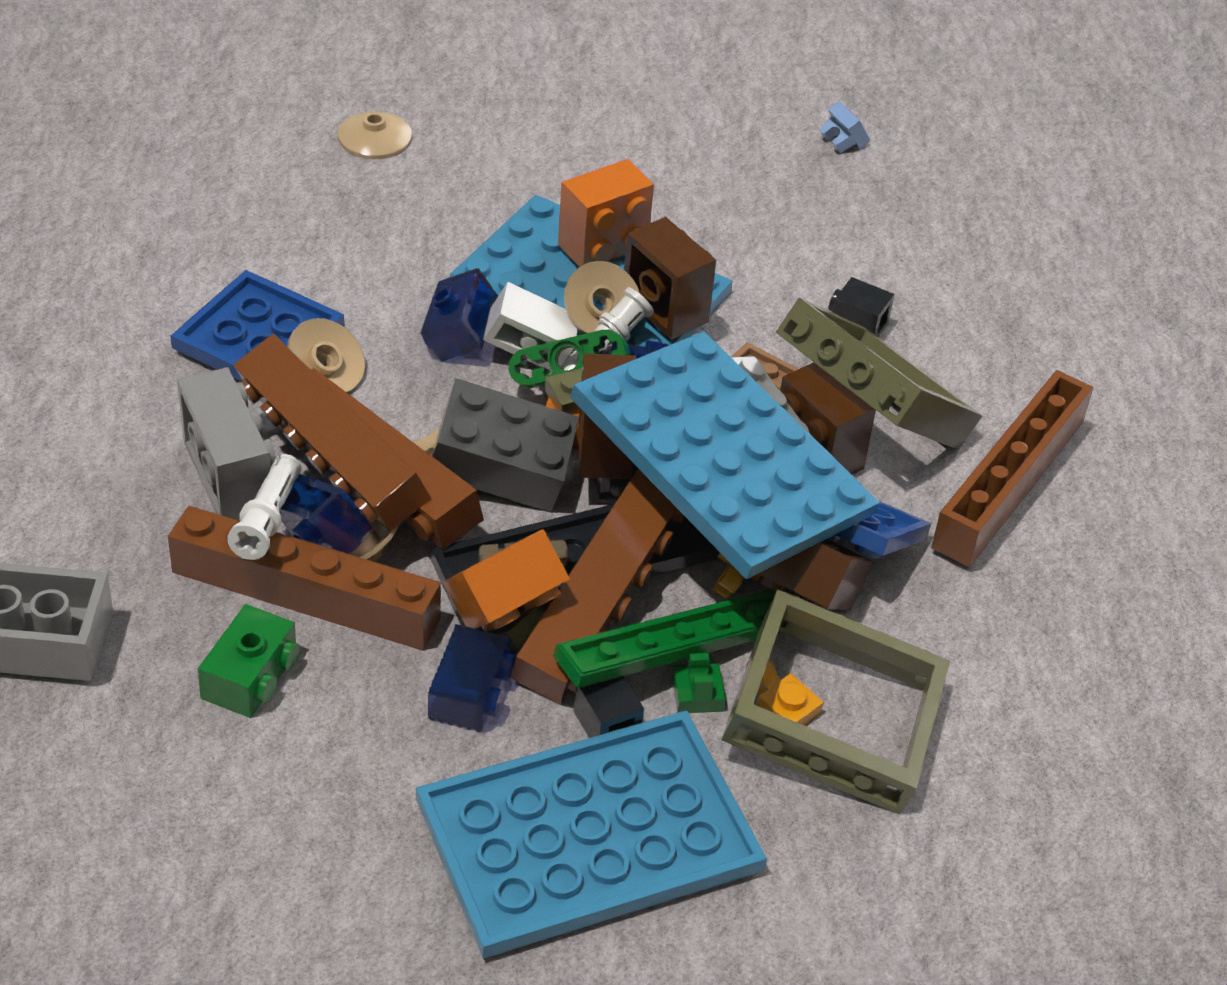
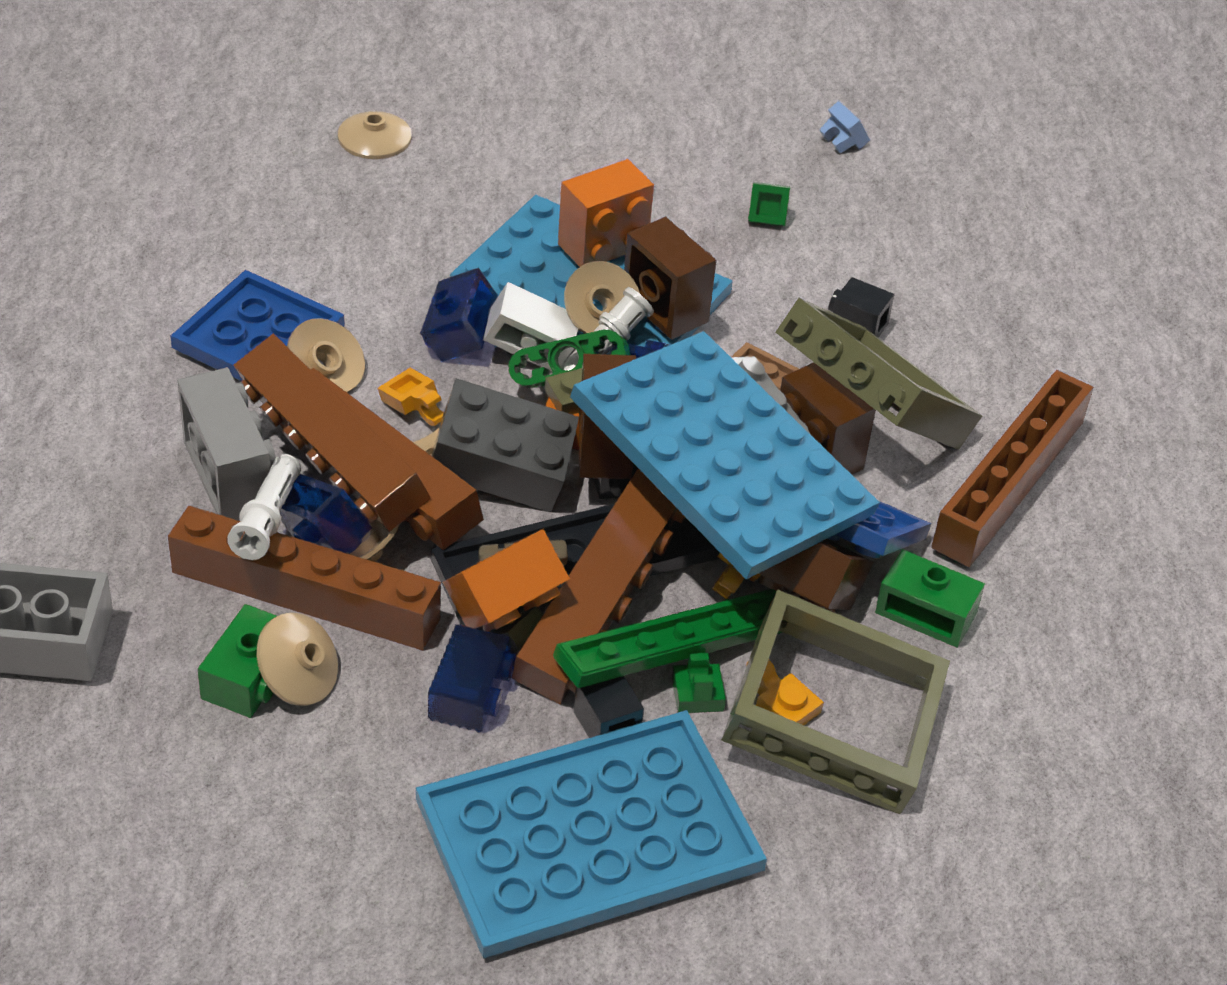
(284, 662): none -> tan dish
(413, 392): none -> light orange plate
(769, 203): none -> green tile
(929, 598): none -> green brick

